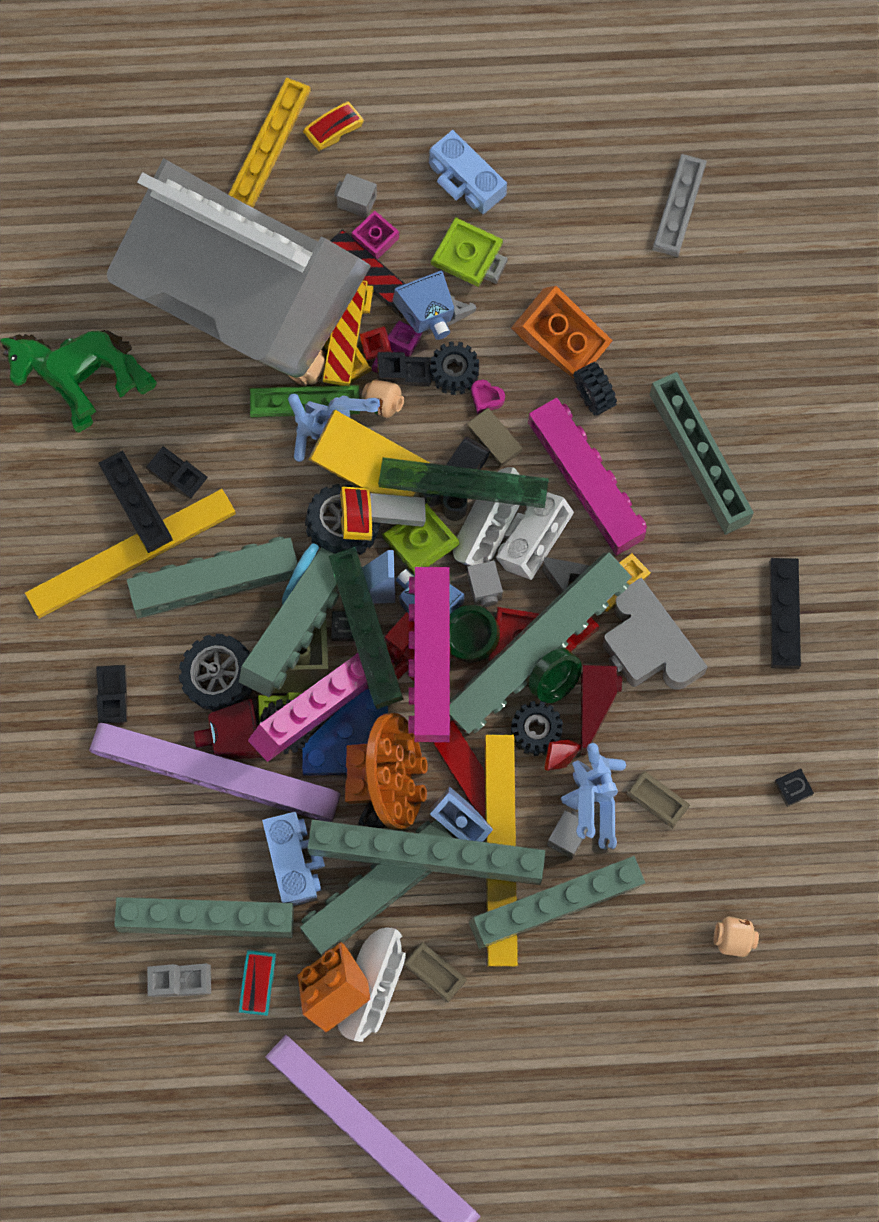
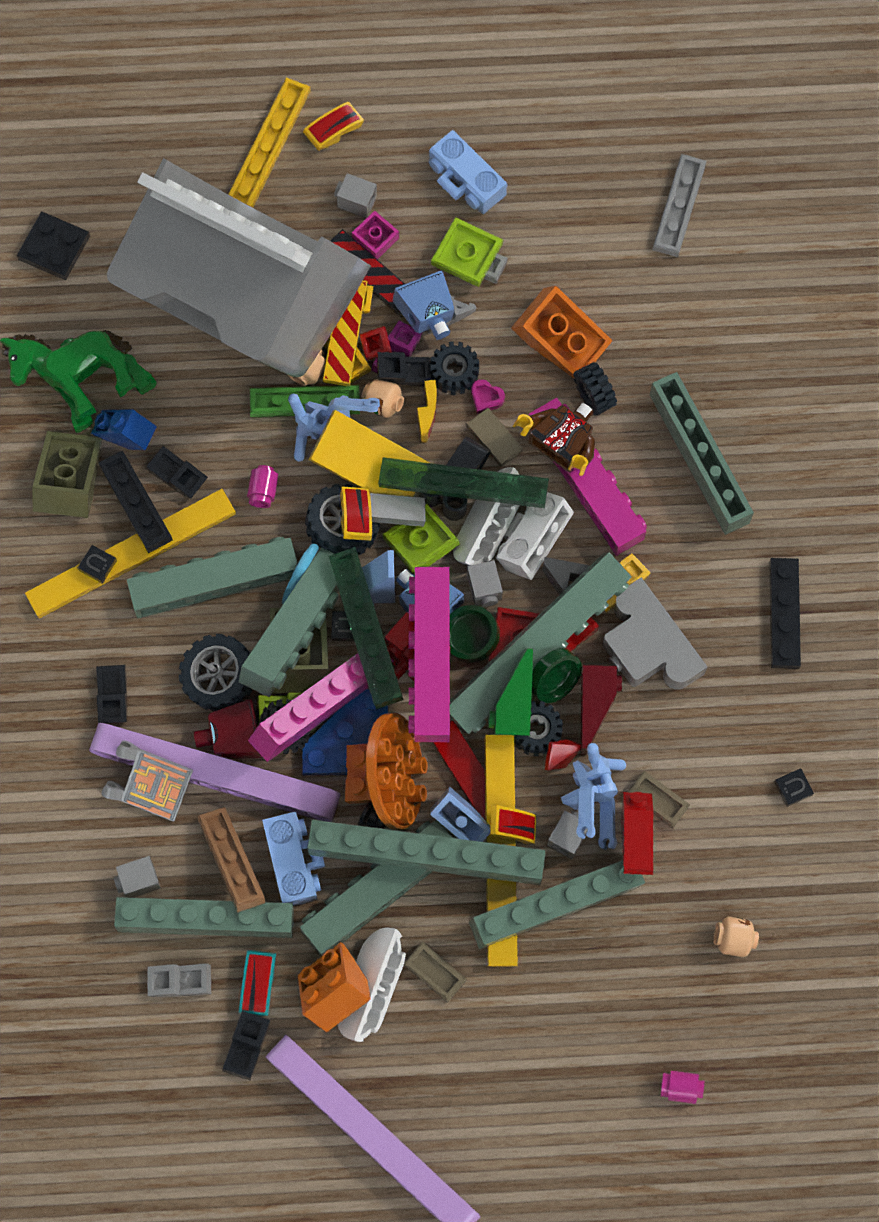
(53, 245): none -> black plate
(66, 474): none -> olive slope
(97, 564): none -> black tile
(124, 428): none -> blue slope
(137, 878): none -> light grey brick
(153, 783): none -> flag
(231, 859): none -> medium nougat tile
(246, 1045): none -> black slope
(262, 486): none -> dark pink brick
(427, 414): none -> yellow slope
(513, 705): none -> green slope
(513, 824): none -> slope
(561, 435): none -> torso
(637, 833): none -> red slope
(682, 1087): none -> dark pink brick

